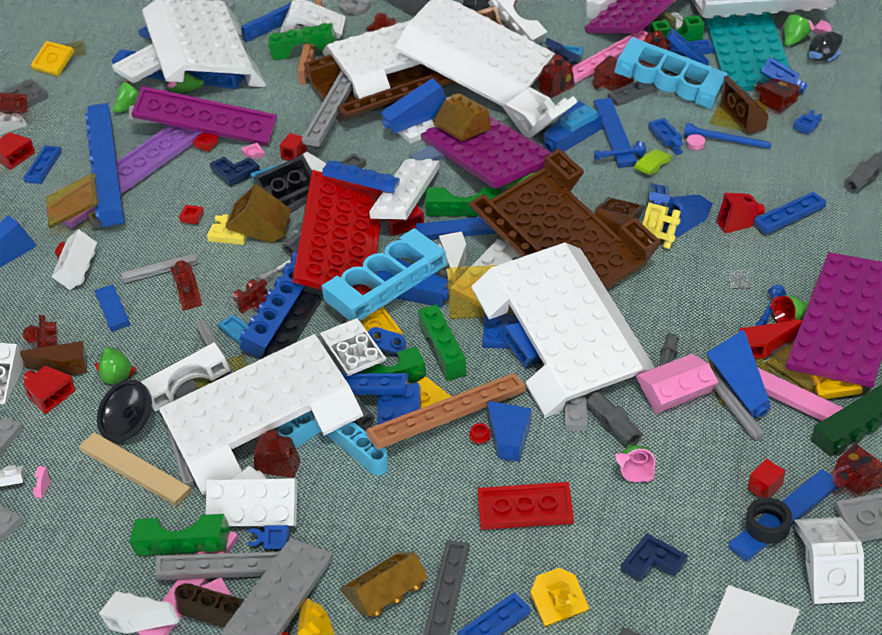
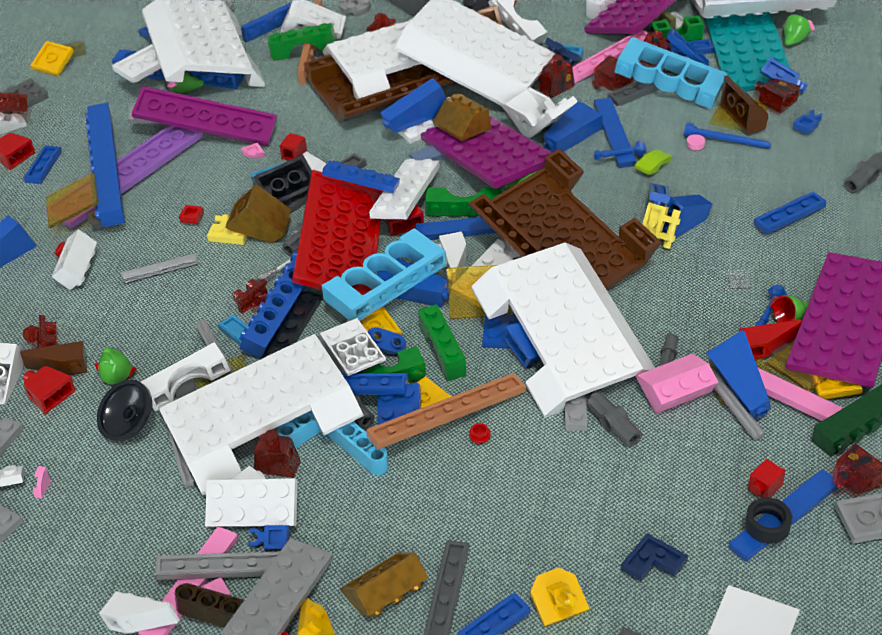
(112, 307): blue tile -> none
(126, 97): bright green hat -> none
(135, 469): tan tile -> none
(183, 276): clear red torso -> none
(205, 141): red plate -> none
(206, 535): green arch -> none
(231, 172): dark blue plate -> none
(328, 111): light grey plate -> none
(509, 429): blue slope -> none
(525, 505): red plate -> none
(578, 118): dark azure plate -> none
(617, 212): reddish brown slope -> none
(636, 463): bright pink hat -> none
(666, 134): blue plate -> none
(738, 212): red torso -> none
(822, 26): bright pink tile -> none
(825, 46): black hair -> none
(832, 560): white bracket -> none

